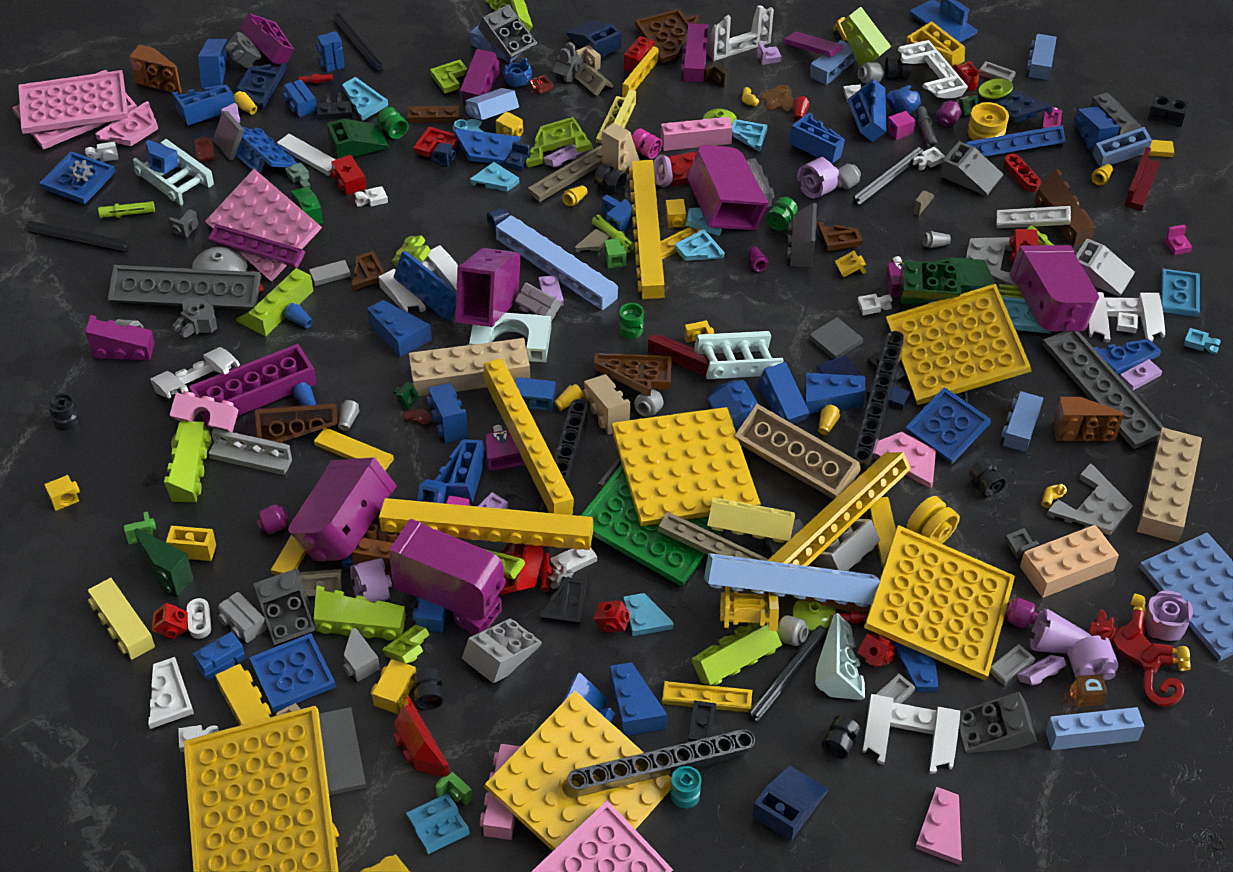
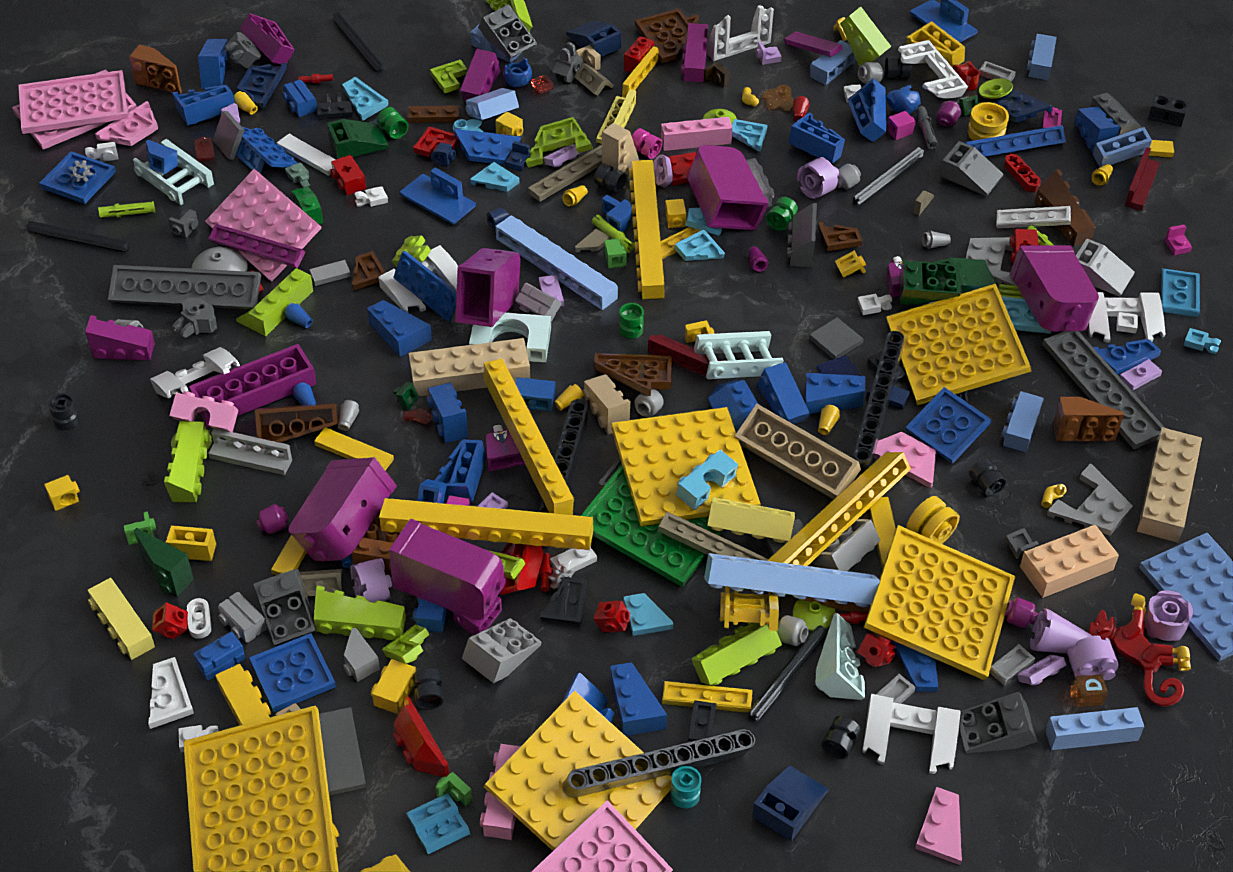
(330, 51): blue brick -> none
(439, 195): none -> blue bracket
(716, 468): none -> medium azure arch
(929, 157): white plate -> none

